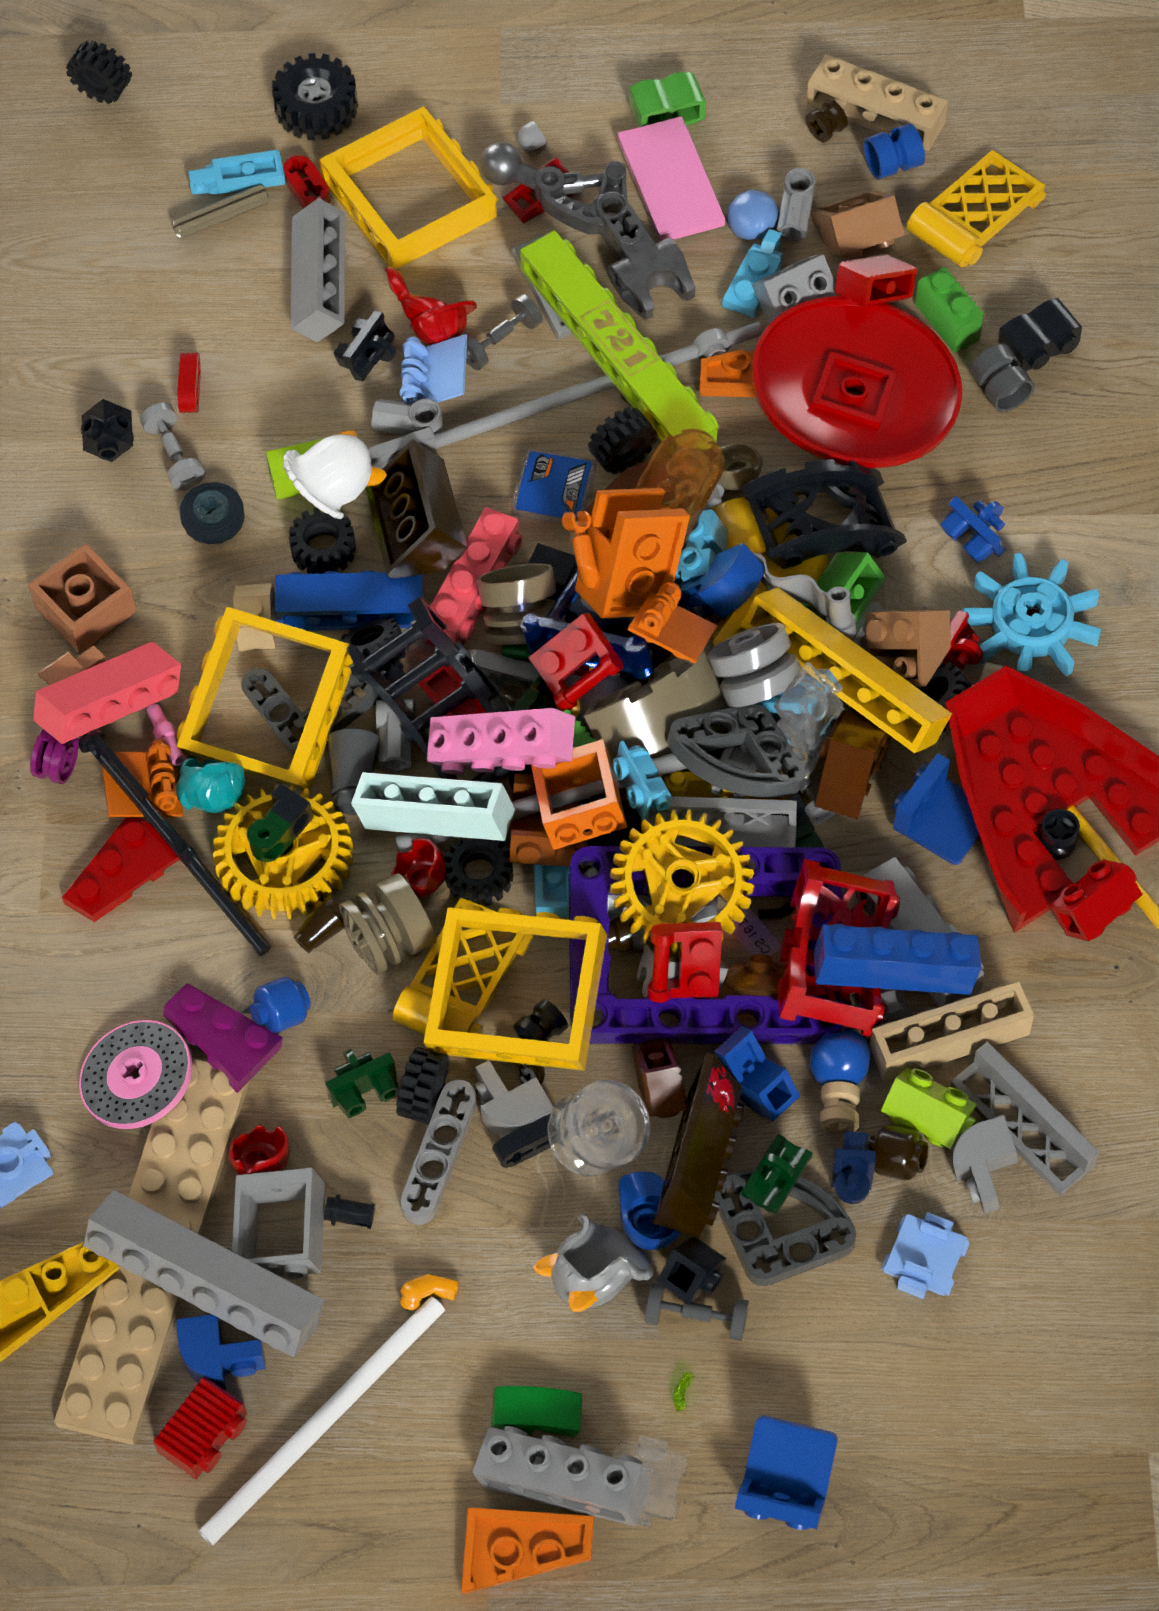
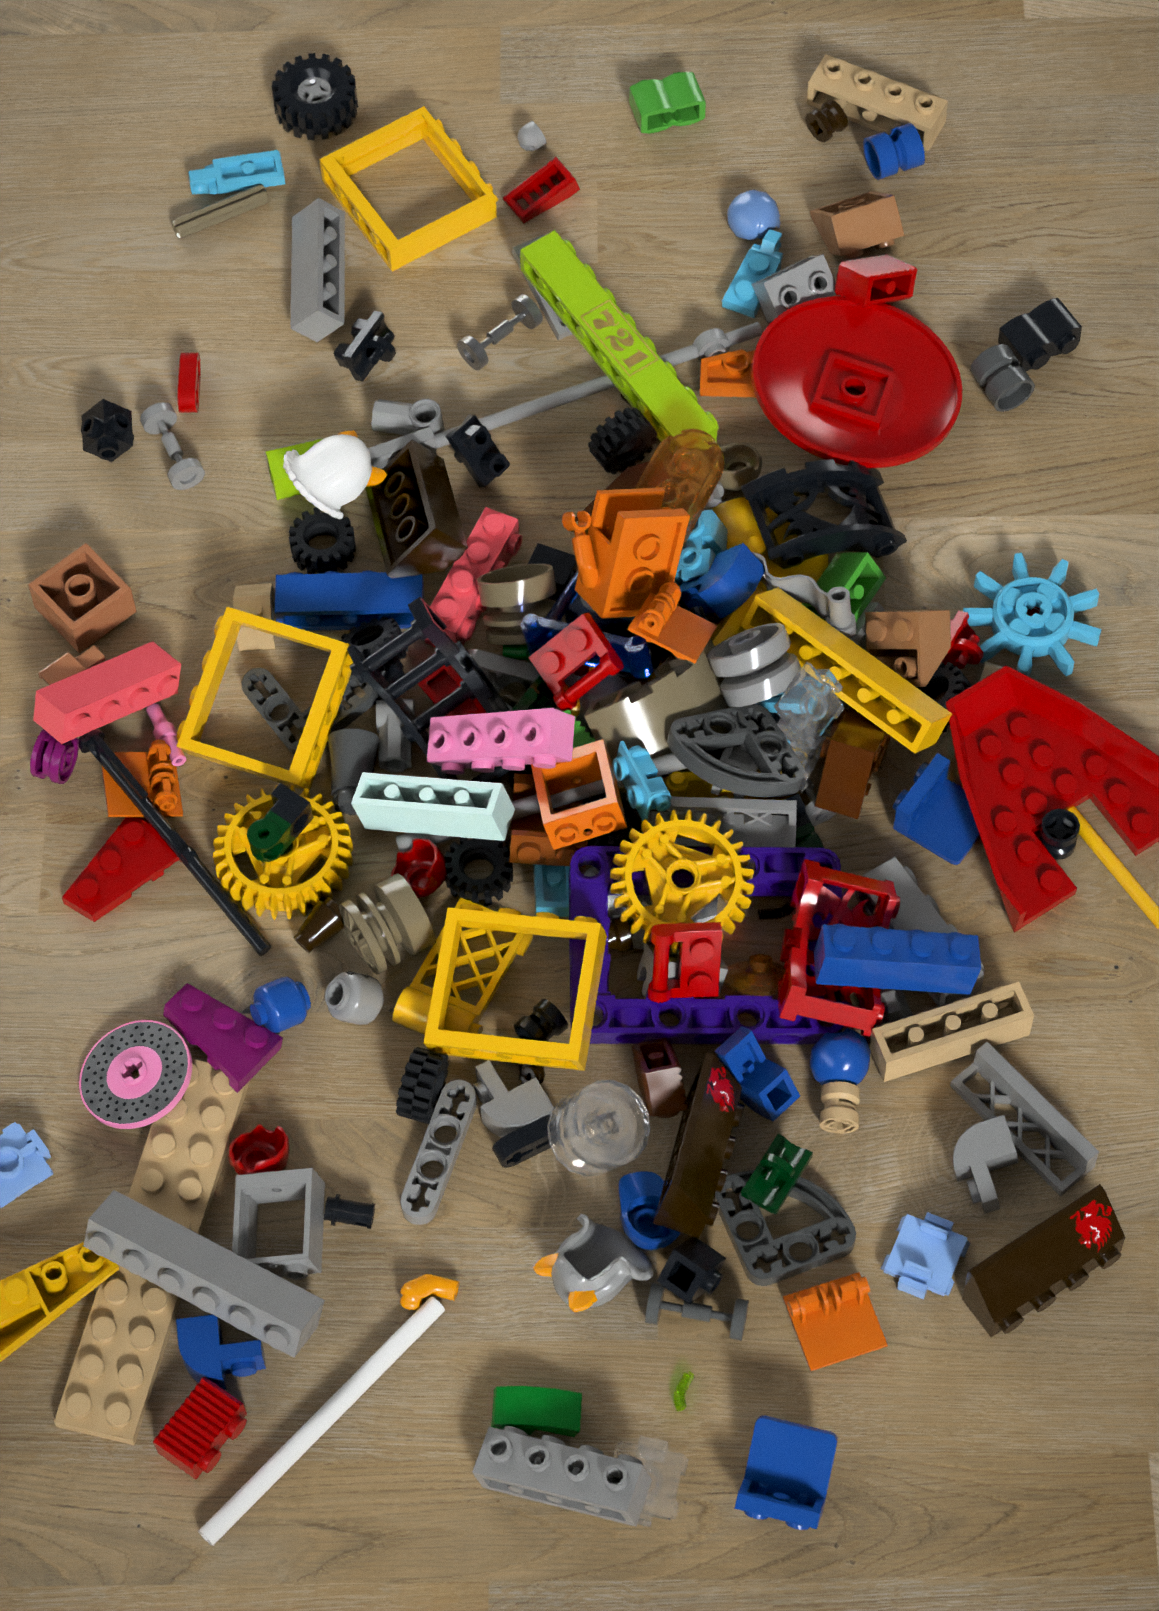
(98, 72): black tyre -> none
(210, 786): teal hair -> none
(222, 522): black wheel -> none
(312, 180): red beam -> none
(354, 998): none -> light grey head
(359, 1077): dark green hips -> none
(429, 317): red piece -> none
(433, 370): light blue hinge -> none
(477, 451): none -> black hips
(521, 1544): orange wing -> none
(553, 485): slope -> none
(640, 260): flat silver piece -> none
(671, 179): bright pink tile -> none
(755, 935): clear purple sticker -> none
(796, 204): light grey piece -> none
(835, 1321): none -> orange hinge
(853, 1168): dark blue hips -> none
(898, 1152): dark brown head -> none
(929, 1107): lime brick -> none
(949, 309): bright green brick -> none
(951, 231): yellow piece -> none
(985, 540): blue hips -> none
(1044, 1262): none -> dark brown slope
(1096, 899): red brick -> none

